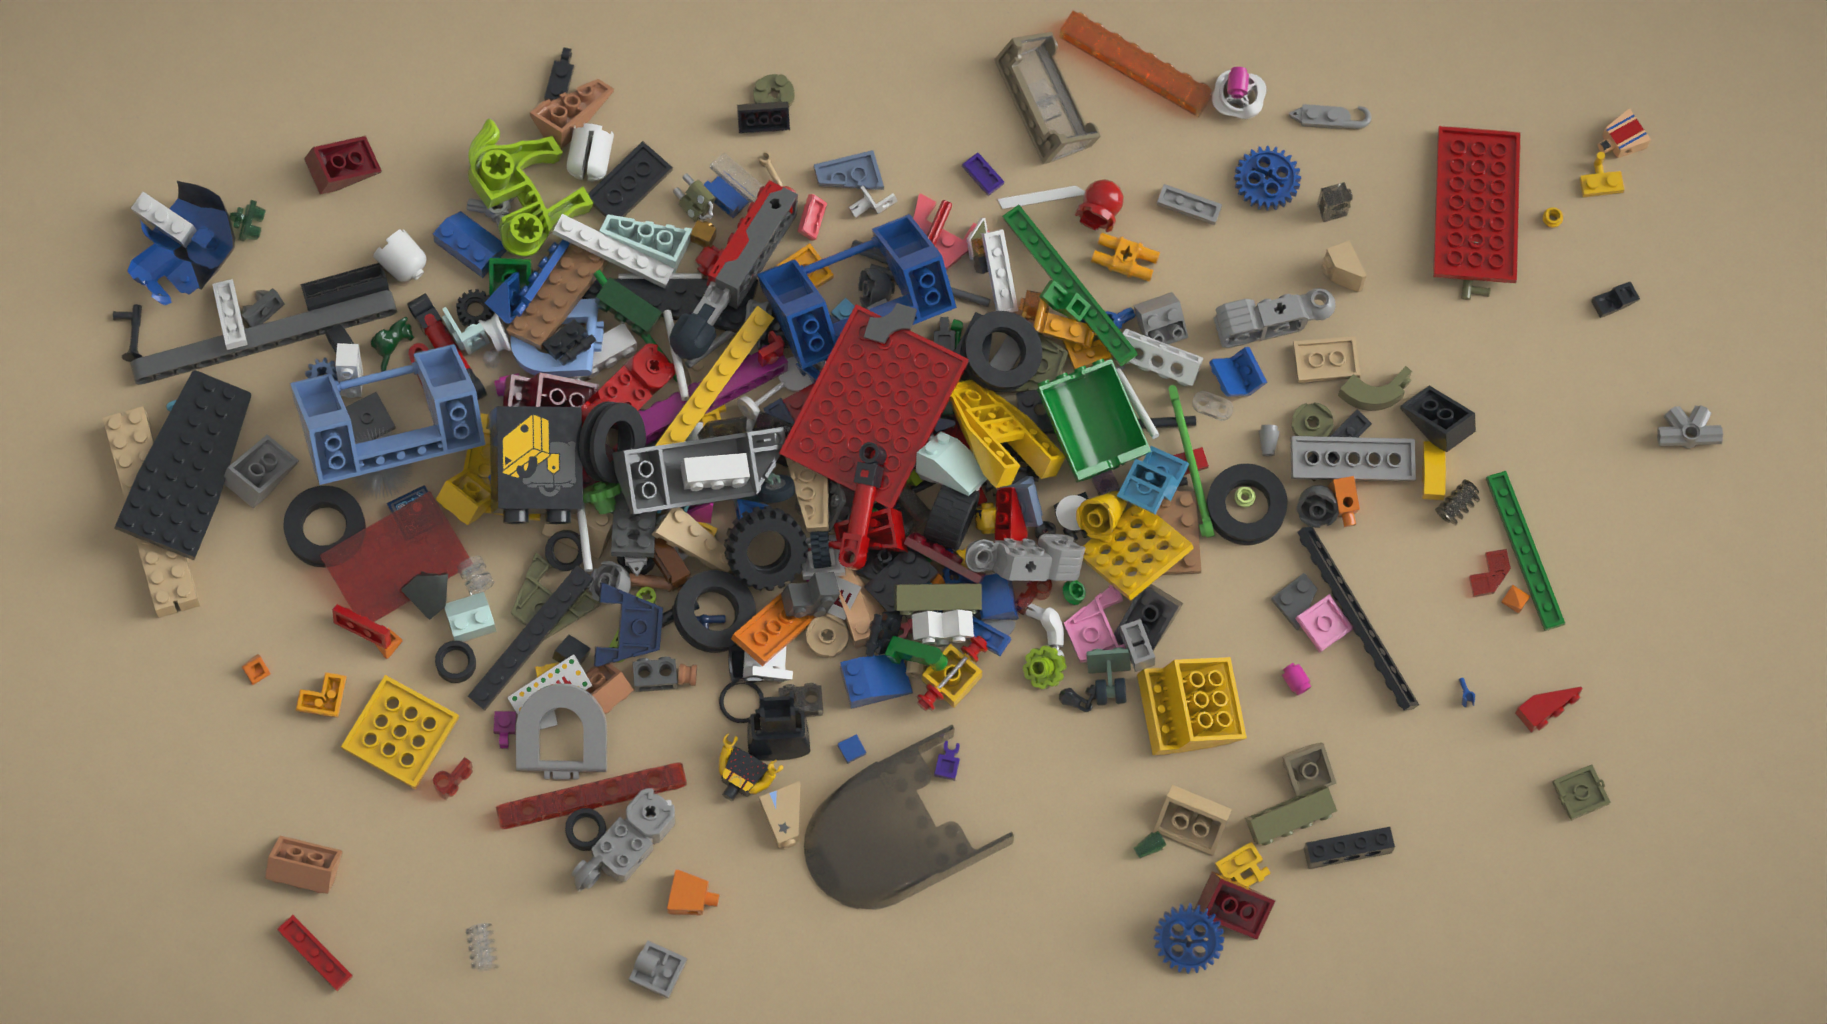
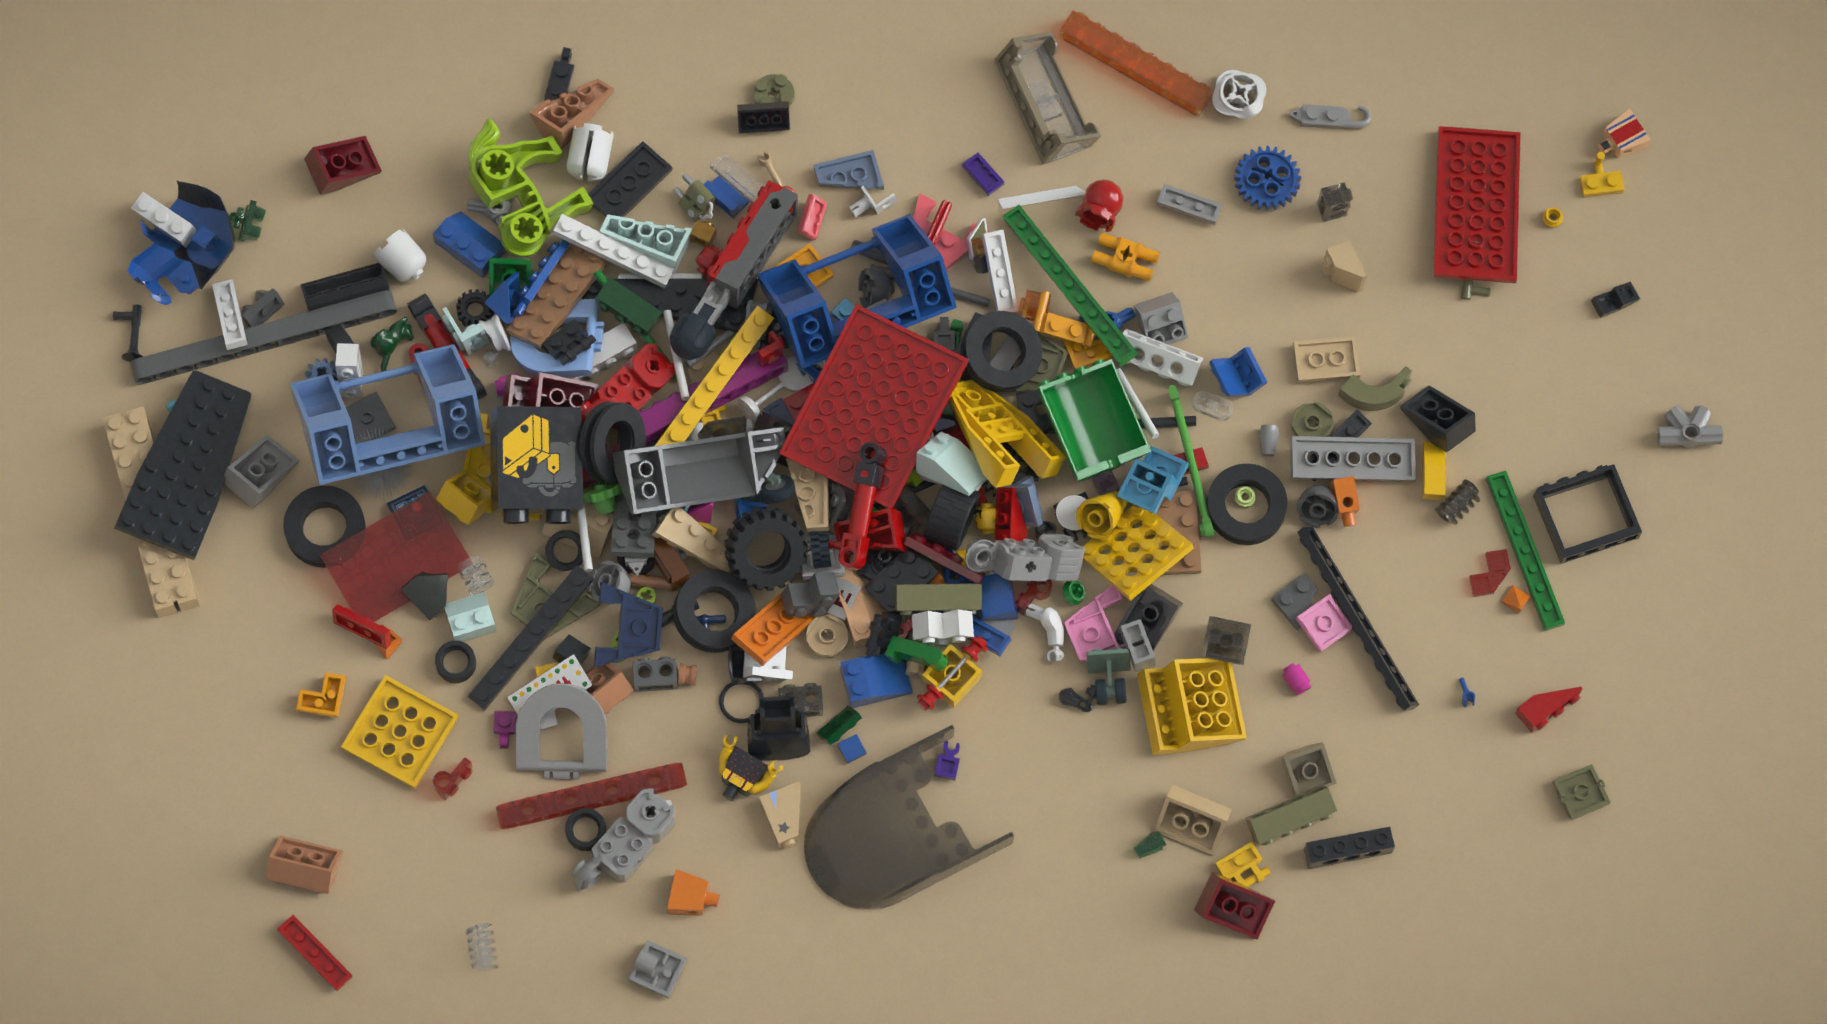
(256, 669): orange slope -> none
(715, 471): white brick -> none
(839, 725): none -> dark green plate
(898, 319): dark grey tile -> none
(1044, 667): lime plant -> none
(1066, 303): green slope -> none
(1189, 957): blue gear -> none
(1226, 640): none -> clear smoke slope
(1238, 82): dark pink brick -> none
(1245, 322): light grey brick -> none
(1584, 478): none -> black window

